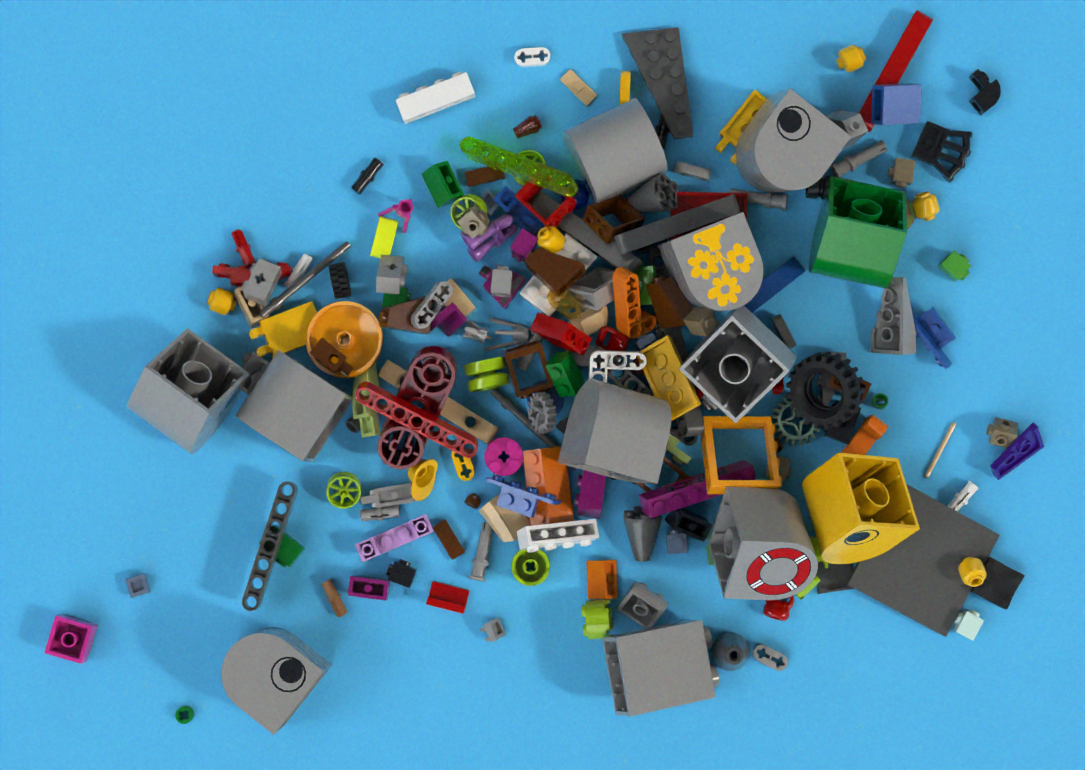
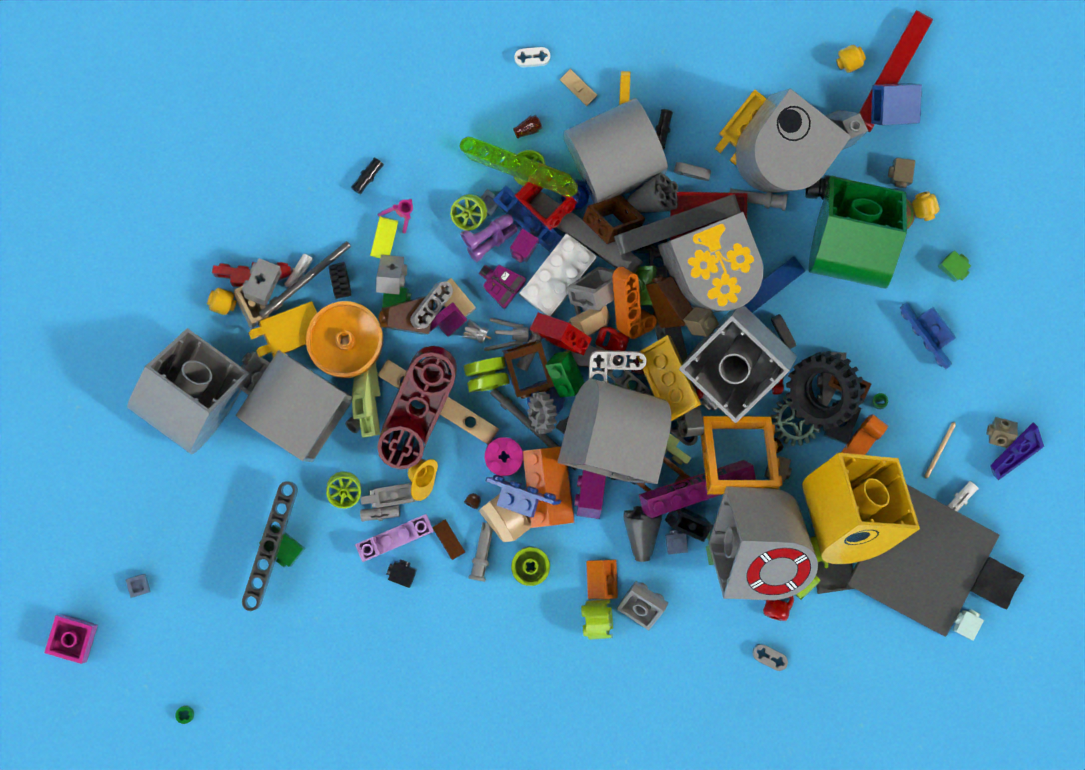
(243, 248): red axle -> none
(271, 675): light grey brick -> none
(324, 351): reddish brown torso -> none
(334, 598): medium nougat axle -> none
(368, 587): magenta brick -> none
(412, 411): red beam -> none
(435, 97): white brick -> none
(442, 184): green brick -> none
(448, 597): red panel -> none
(458, 466): yellow beam -> none
(474, 222): dark tan brick -> none
(483, 175): reddish brown piece -> none
(493, 629): light grey tile -> none
(501, 282): light grey brick -> none
(550, 239): yellow head -> none
(554, 270): reddish brown slope -> none
(557, 534): white brick -> none
(565, 304): clear yellow plate -> none
(645, 340): sand blue plate -> none
(660, 667): light grey brick -> none
(662, 69): dark grey wing -> none
(724, 645): dark grey cone -> none
(851, 162): light grey pin -> none
(895, 323): light grey wedge -> none
(931, 143): black plate -> none
(972, 571): yellow head -> none
(988, 94): black brick -> none

